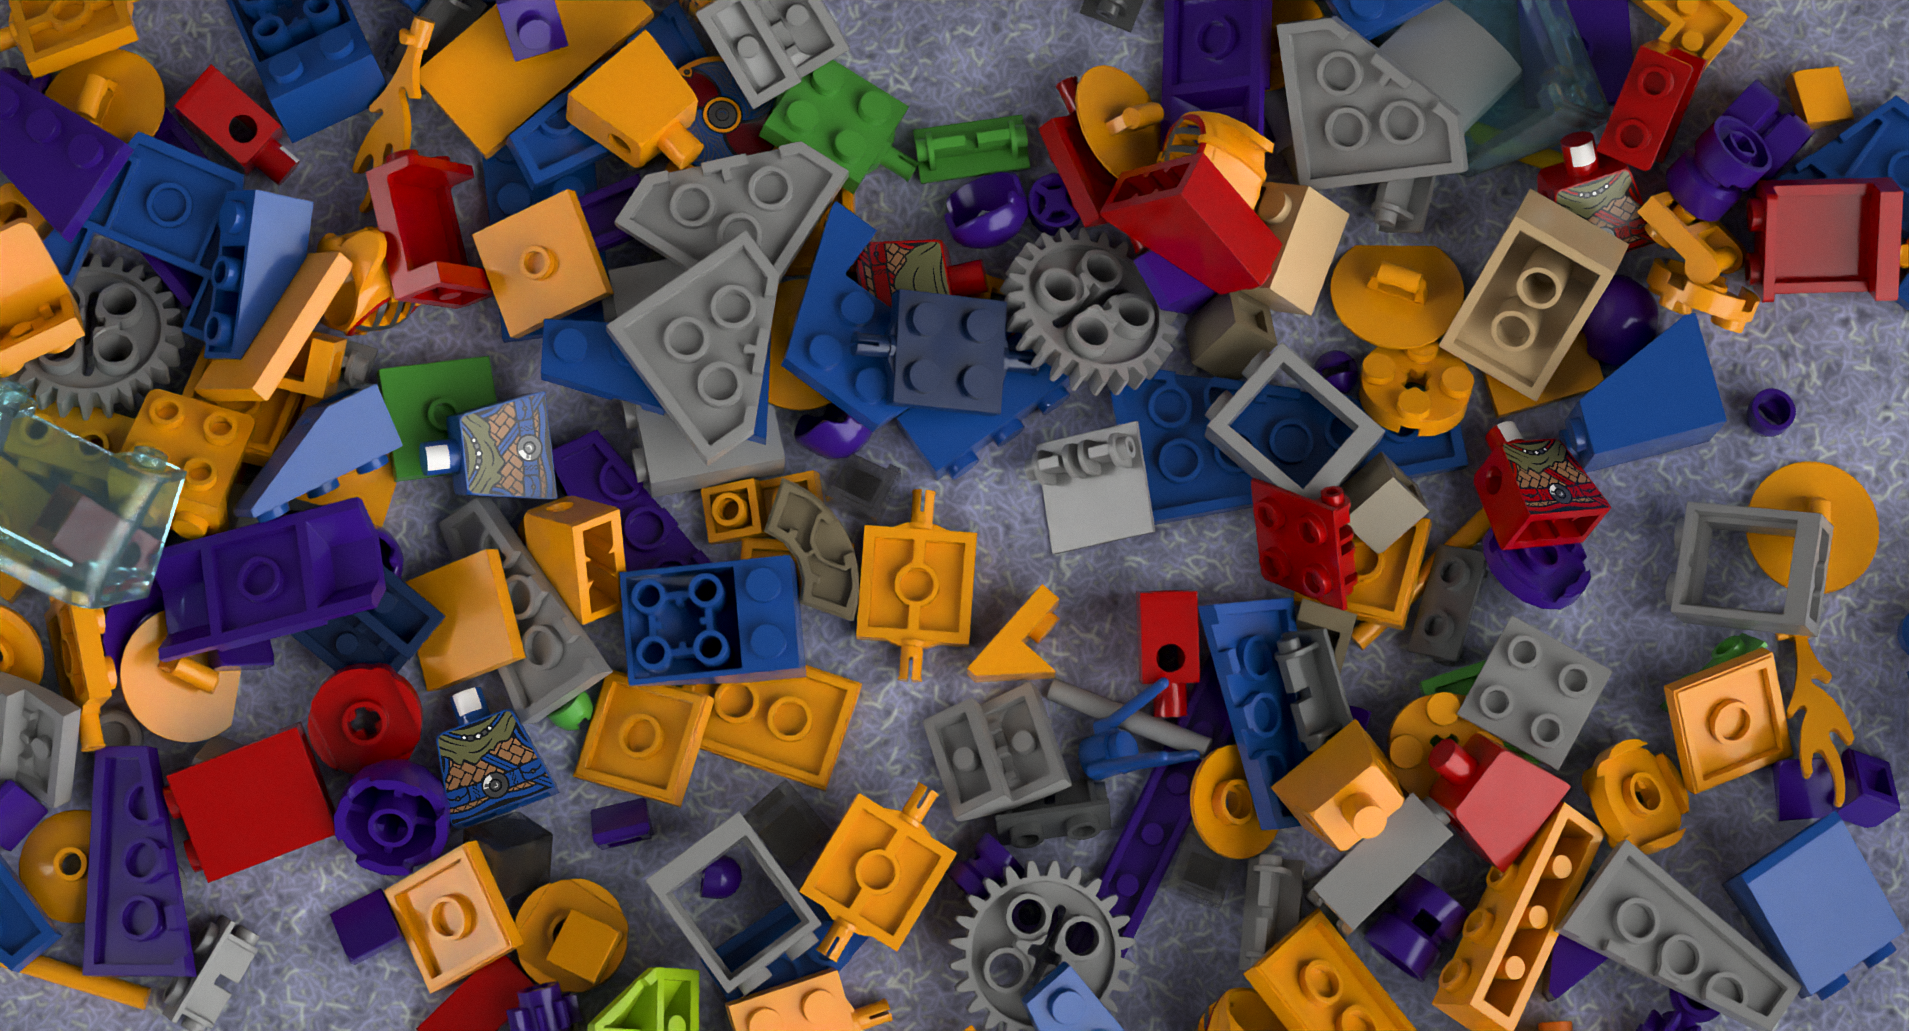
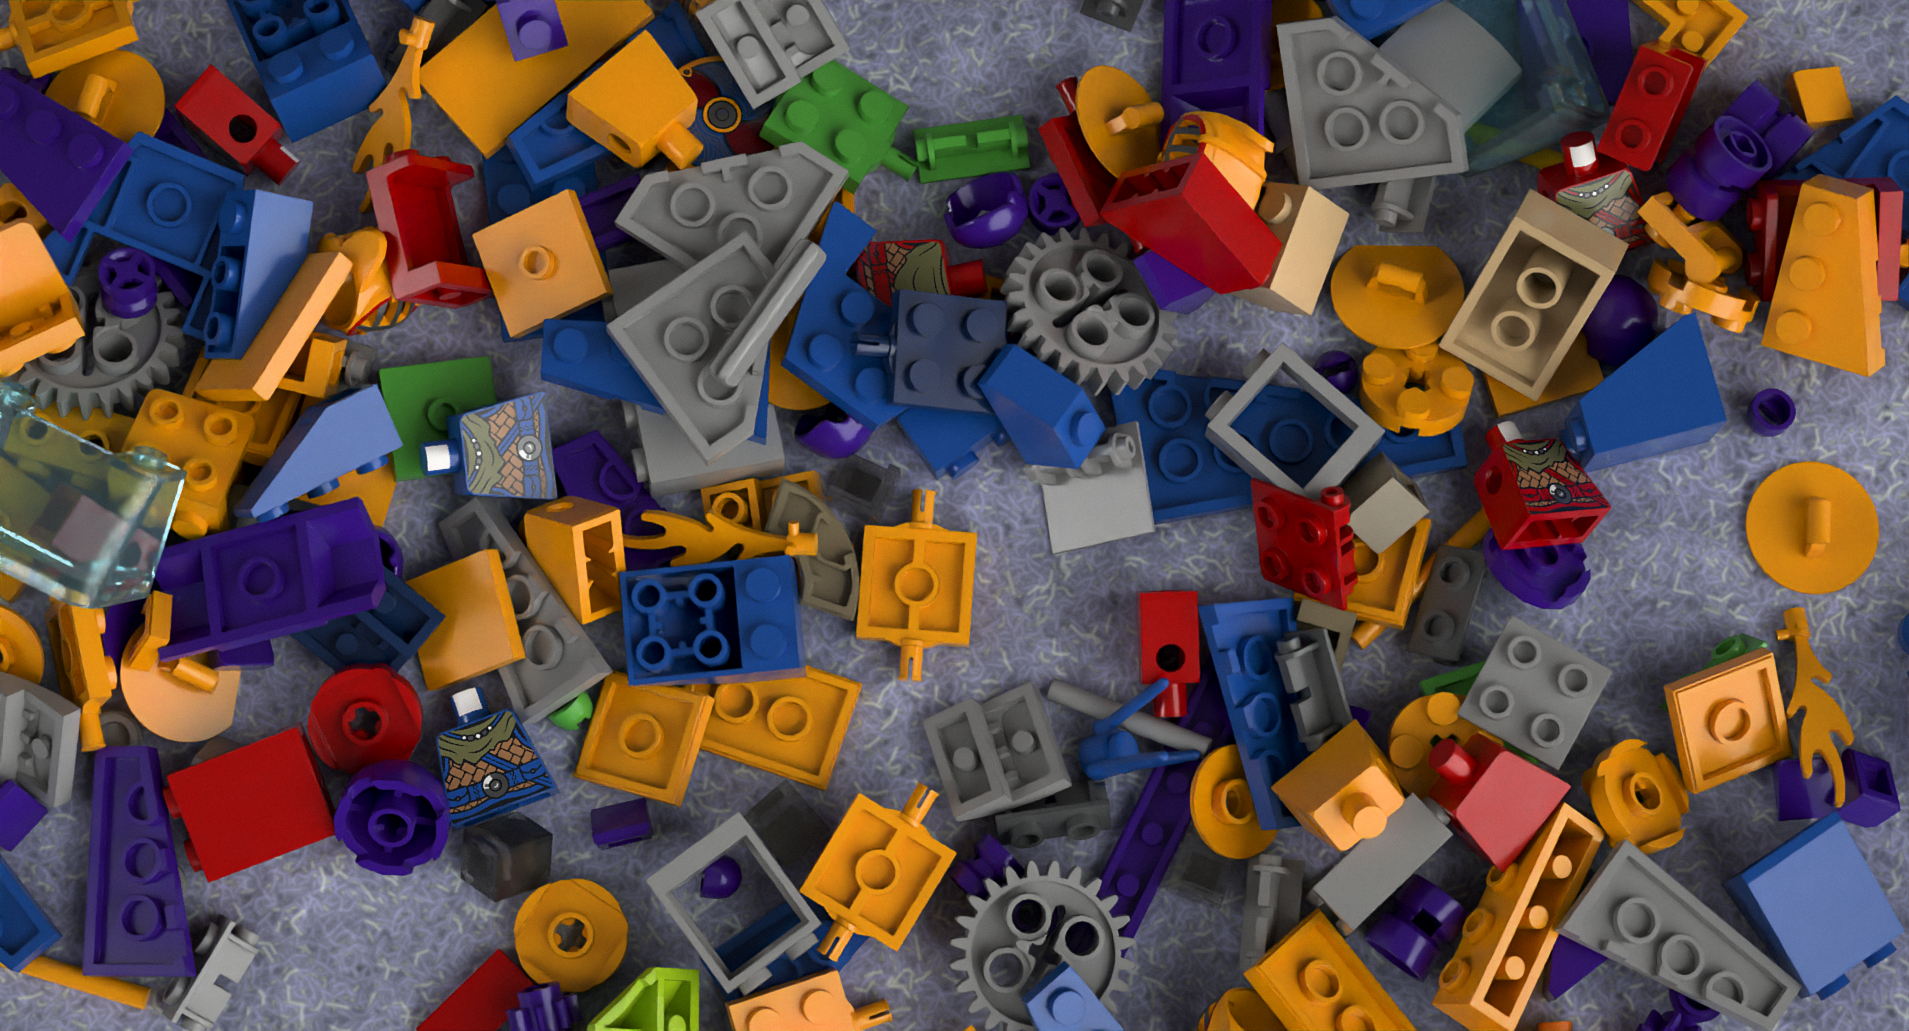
(42, 859): light orange dish -> none
(122, 270): none -> dark purple wheel
(156, 632): none -> light orange tile
(366, 927): dark purple slope -> none
(453, 917): light orange tile -> none
(584, 946): light orange slope -> none
(707, 543): none -> light orange piece
(767, 313): none -> light grey axle
(1008, 655): light orange slope -> none
(1041, 410): none -> blue slope
(1229, 334): dark tan panel -> none
(1806, 577): light grey window -> none
(1828, 280): none -> light orange wedge

